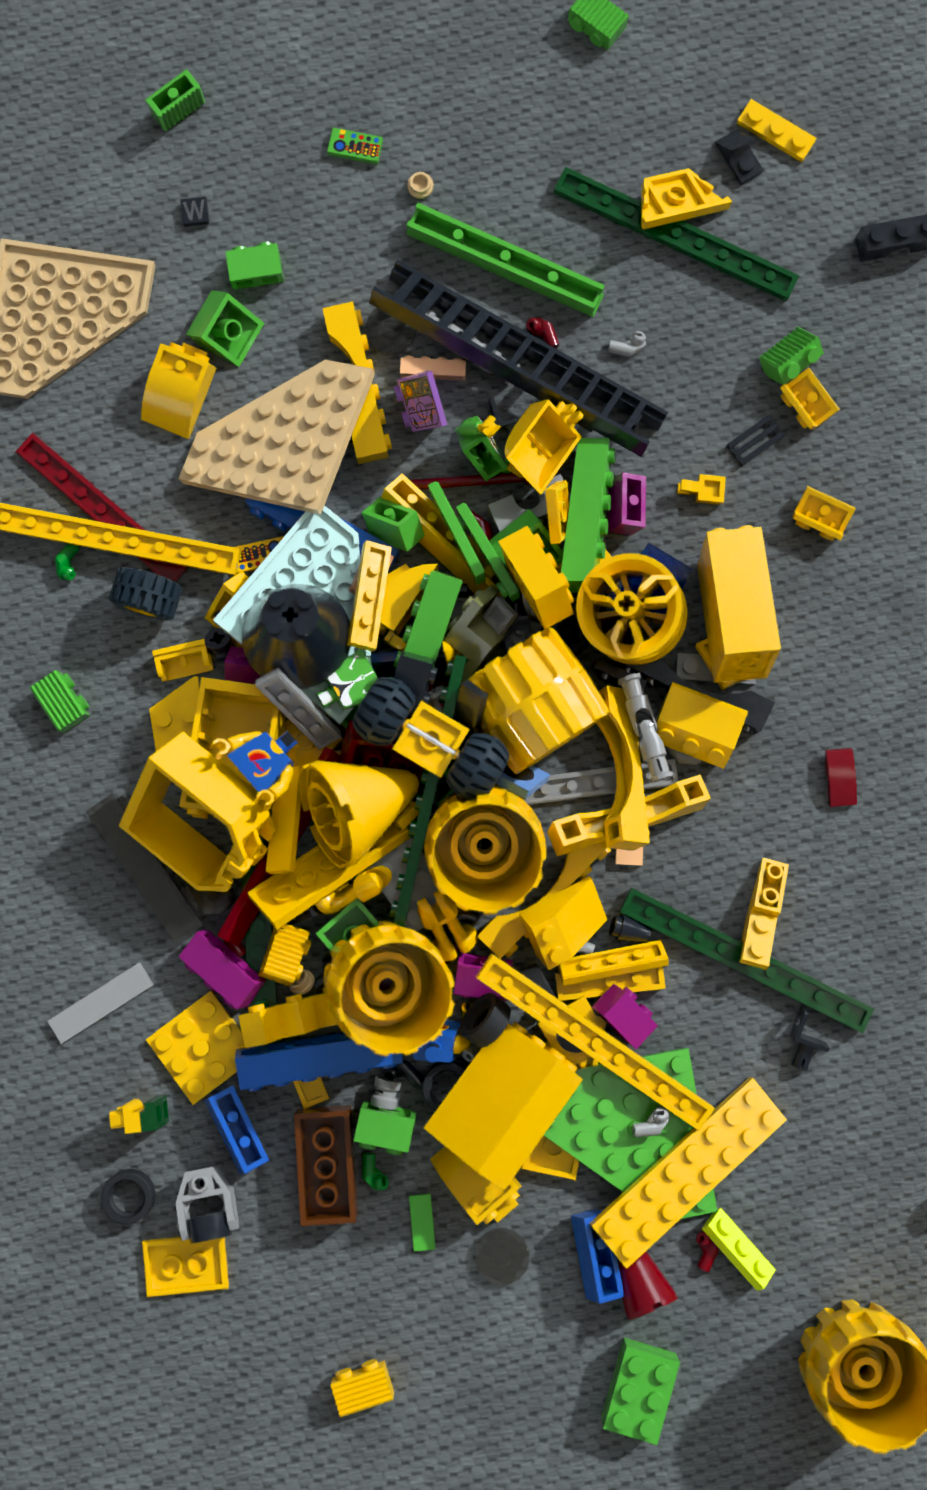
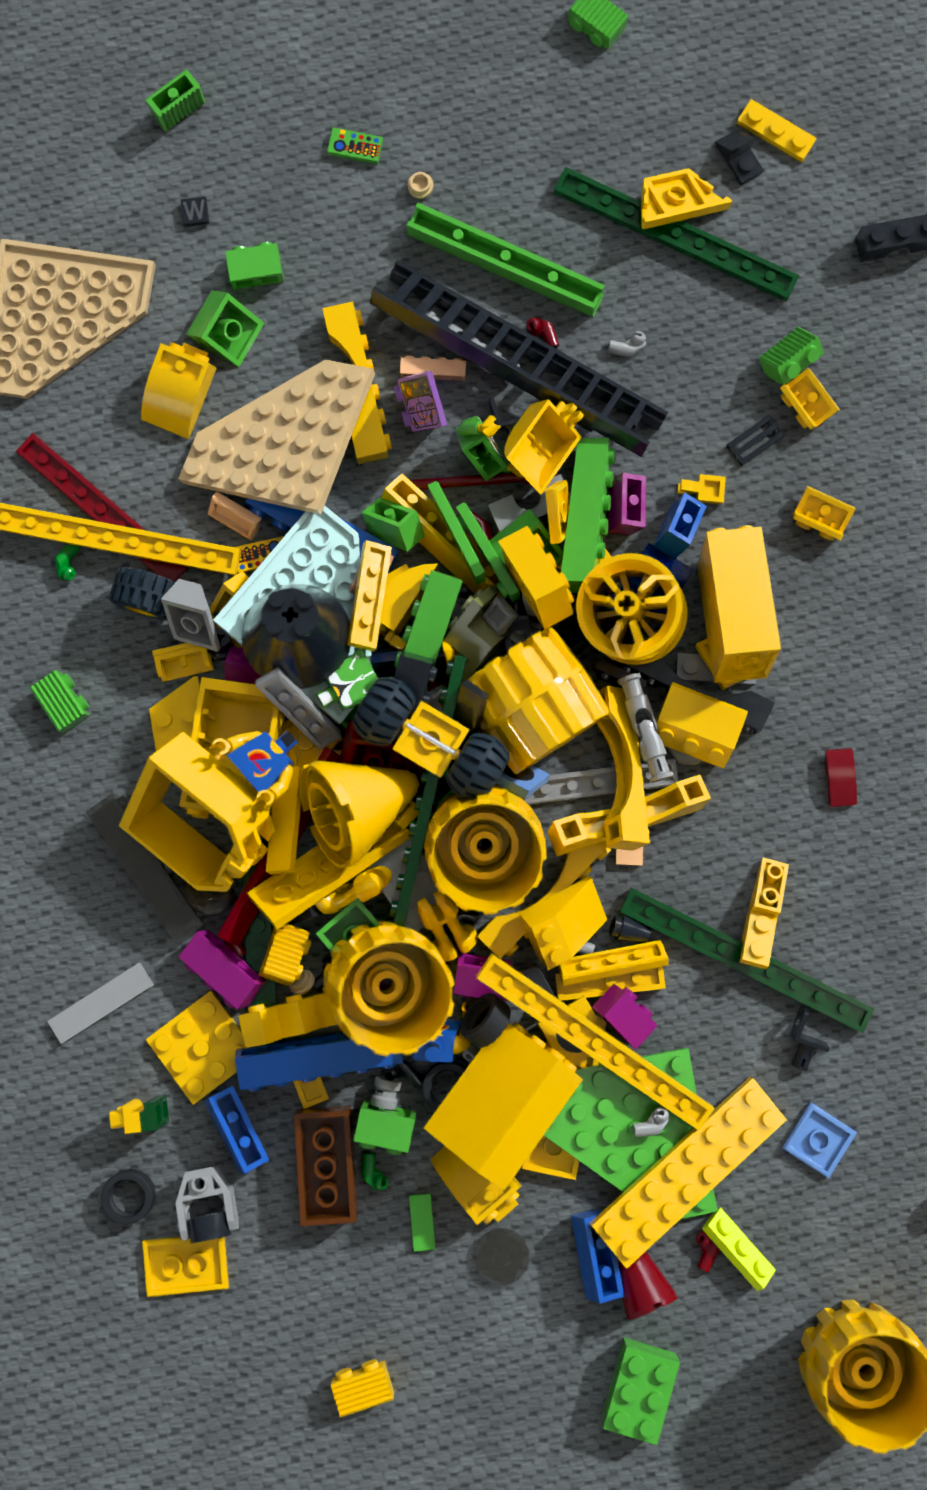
(190, 615): none -> light grey slope
(234, 516): none -> light nougat tile
(680, 526): none -> blue brick
(819, 1140): none -> medium blue tile

